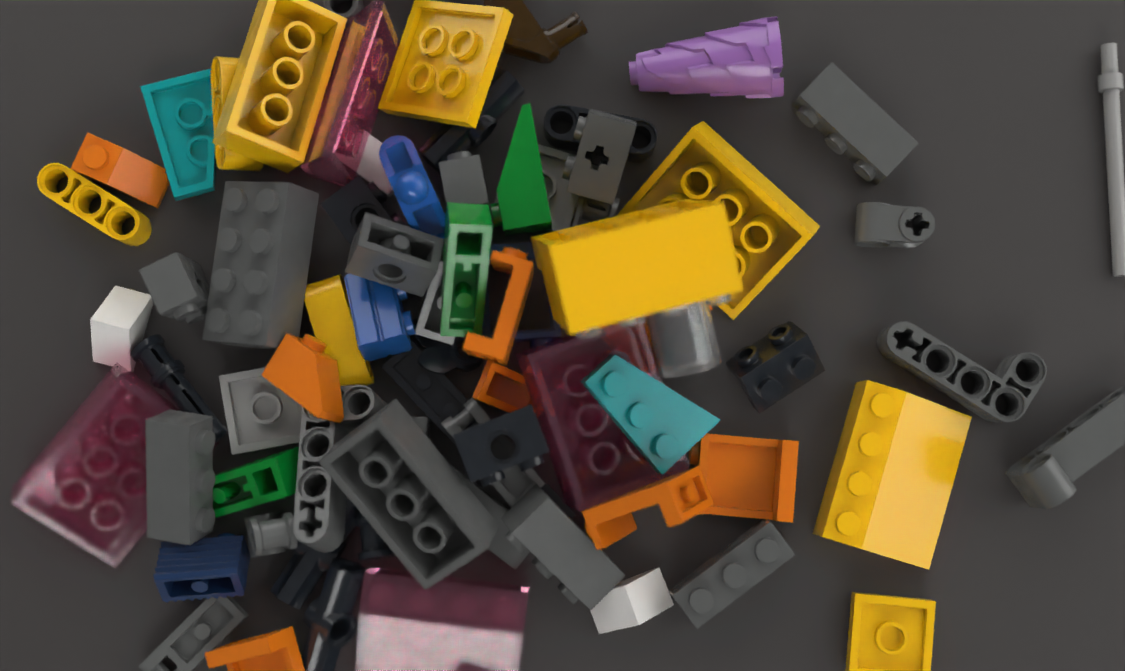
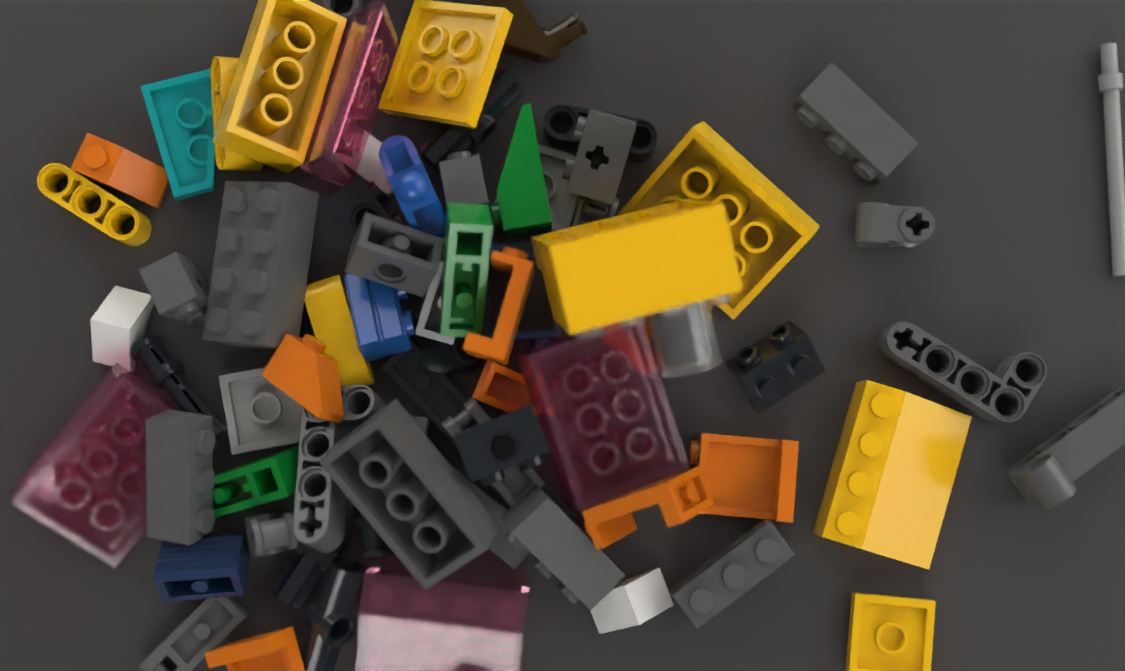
(648, 412): teal wing -> none
(721, 63): medium lavender cone -> none

